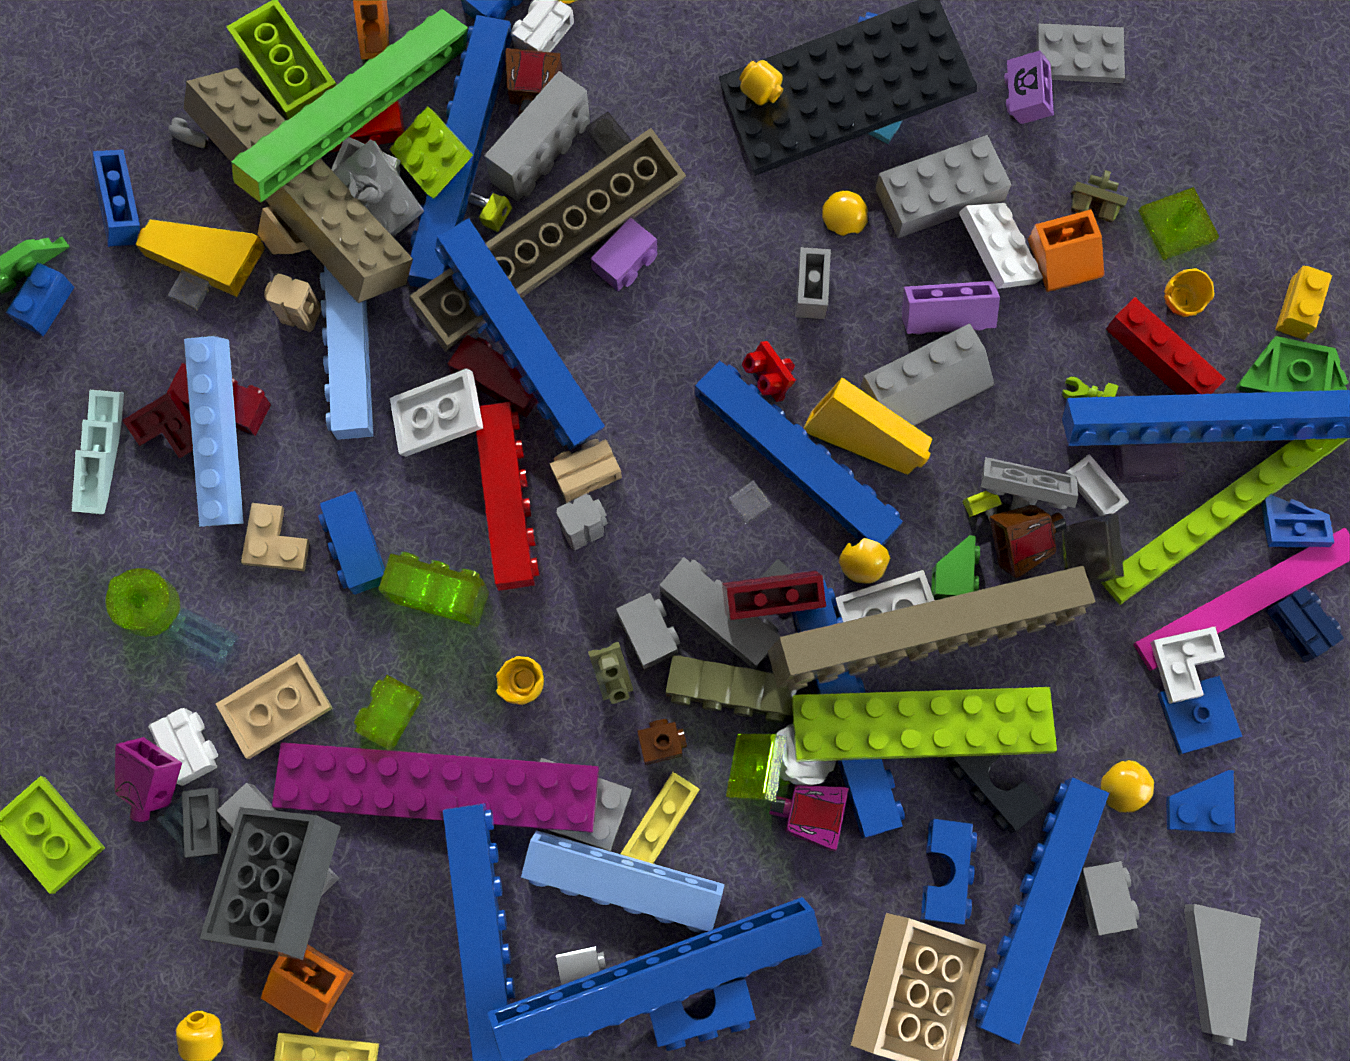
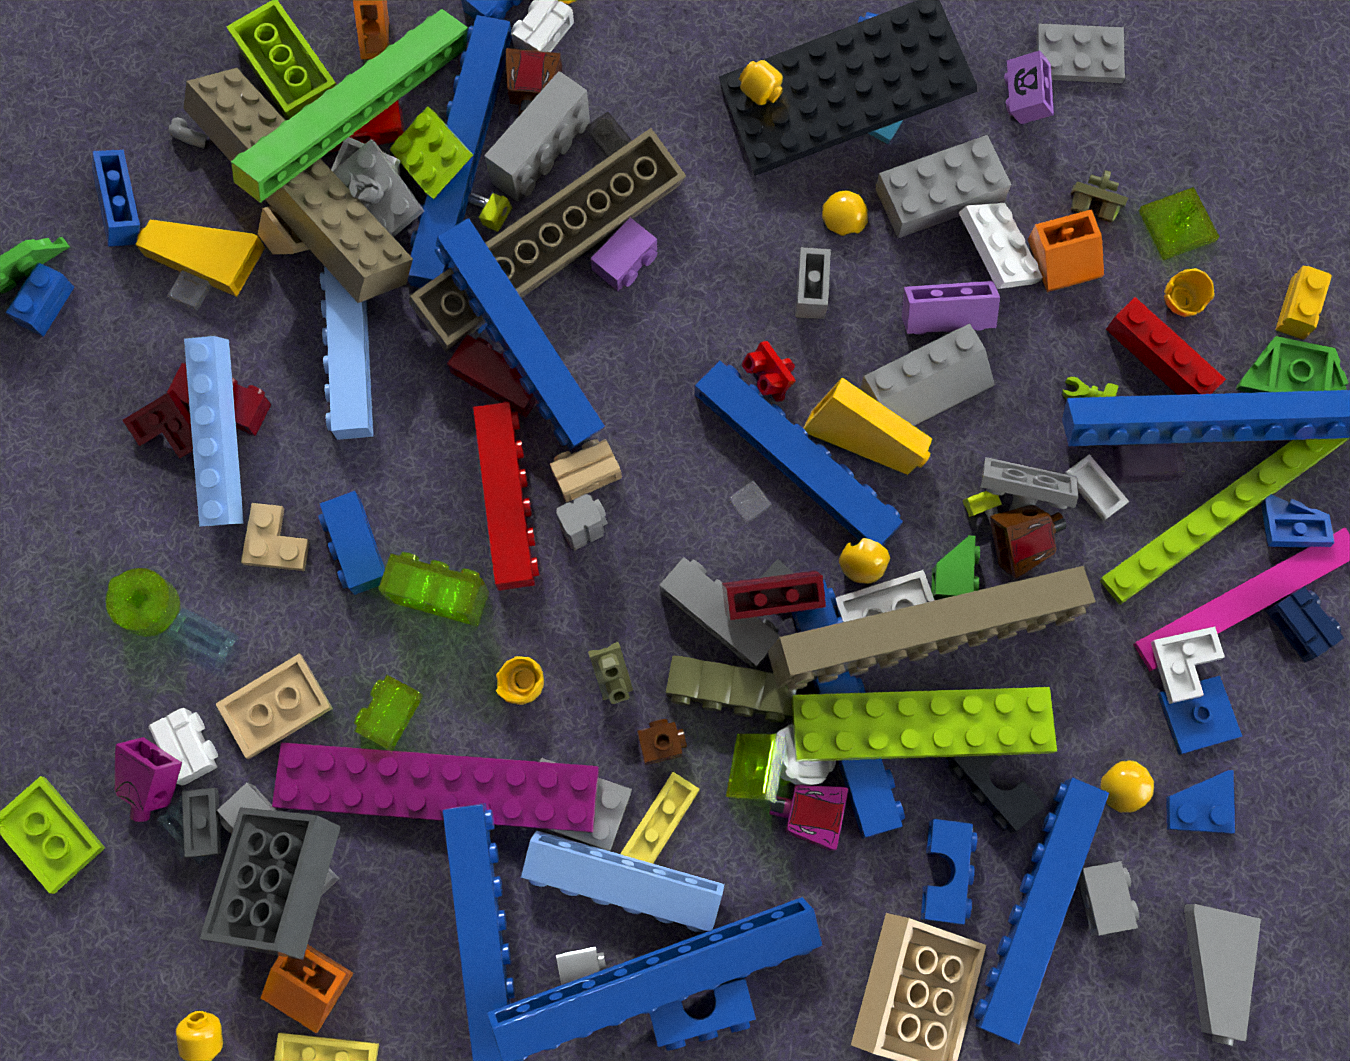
(98, 452): light aqua slope -> none
(293, 302): tan brick -> none
(436, 412): white plate -> none
(647, 630): light grey brick -> none
(1096, 547): clear smoke tile -> none

